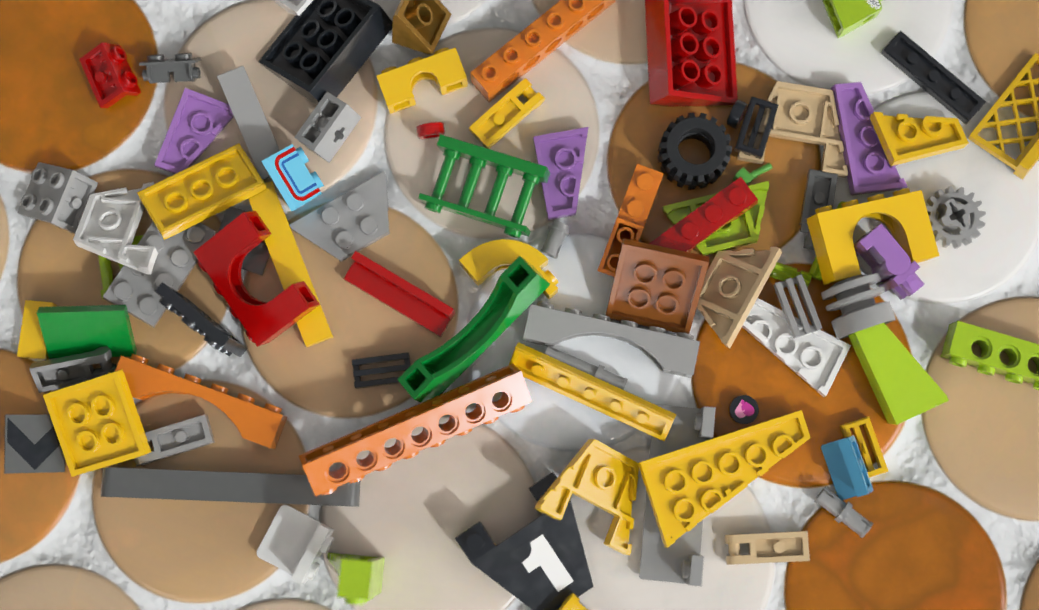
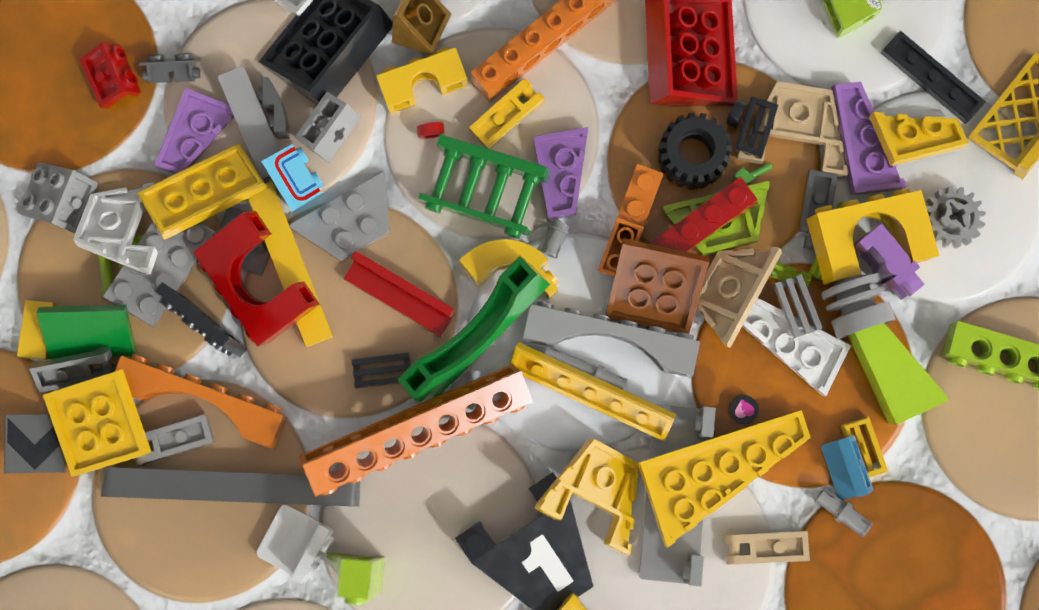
(272, 102): none -> dark grey slope

